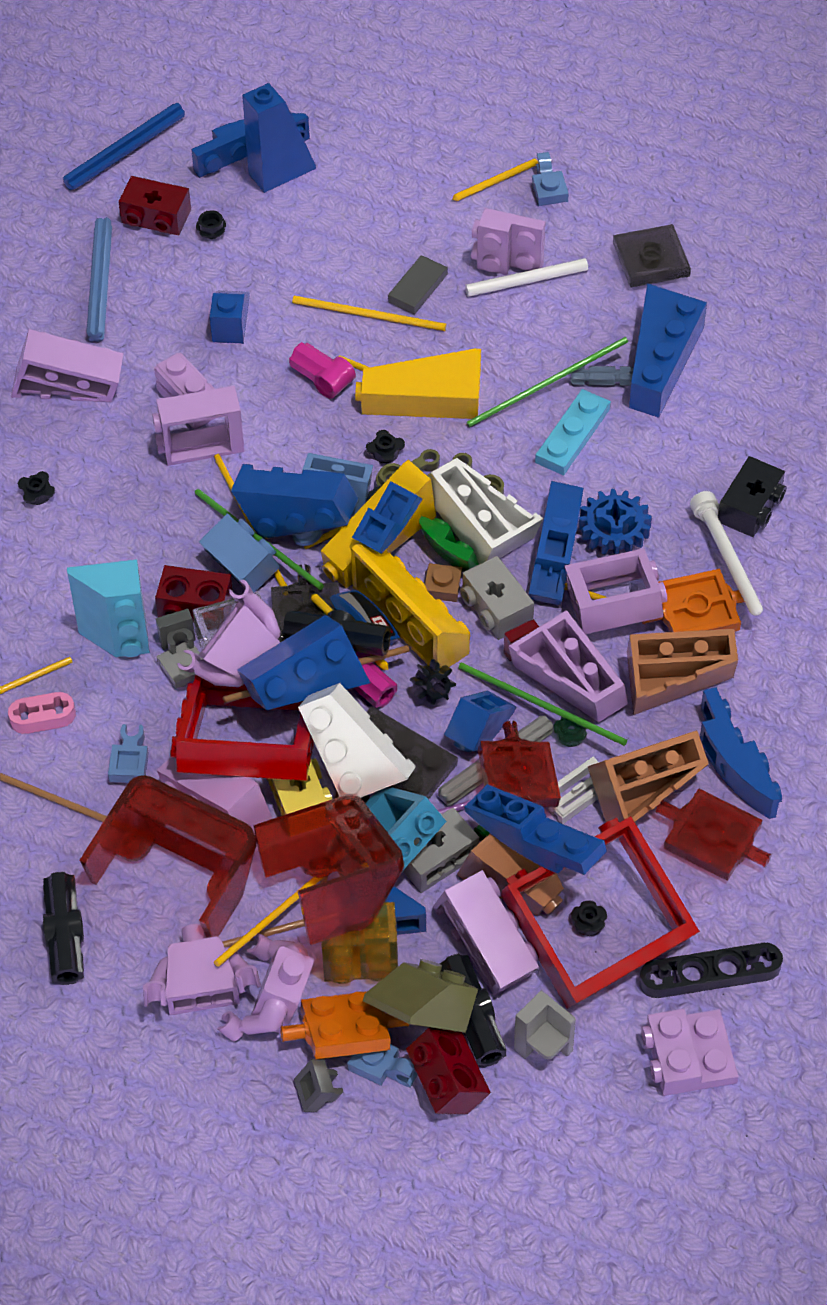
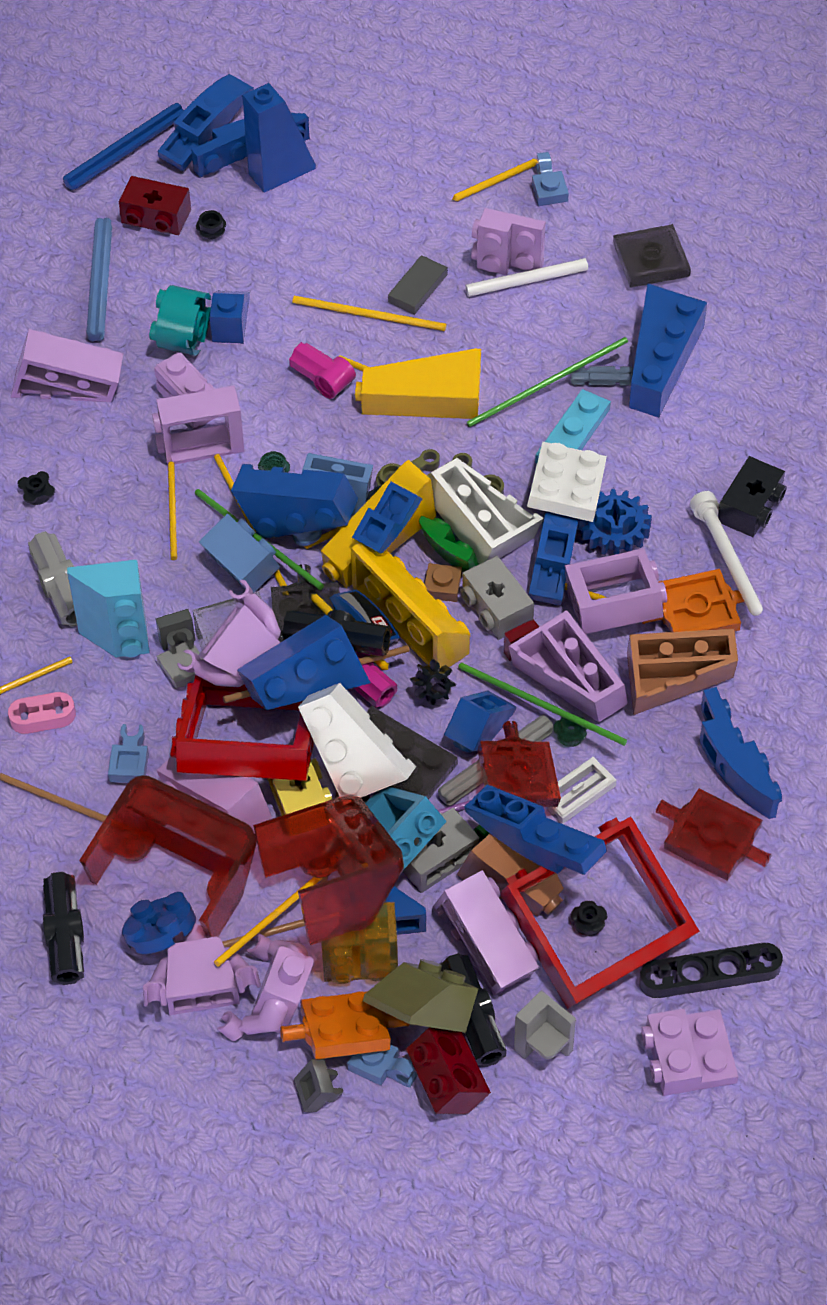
(53, 574): none -> light grey piece
(157, 922): none -> blue plate
(172, 511): none -> yellow axle
(181, 319): none -> teal brick
(193, 588): dark red brick -> none
(195, 124): none -> blue slope
(273, 459): none -> clear green plate
(383, 453): black plate -> none
(567, 481): none -> white plate
(646, 776): nougat wedge -> none

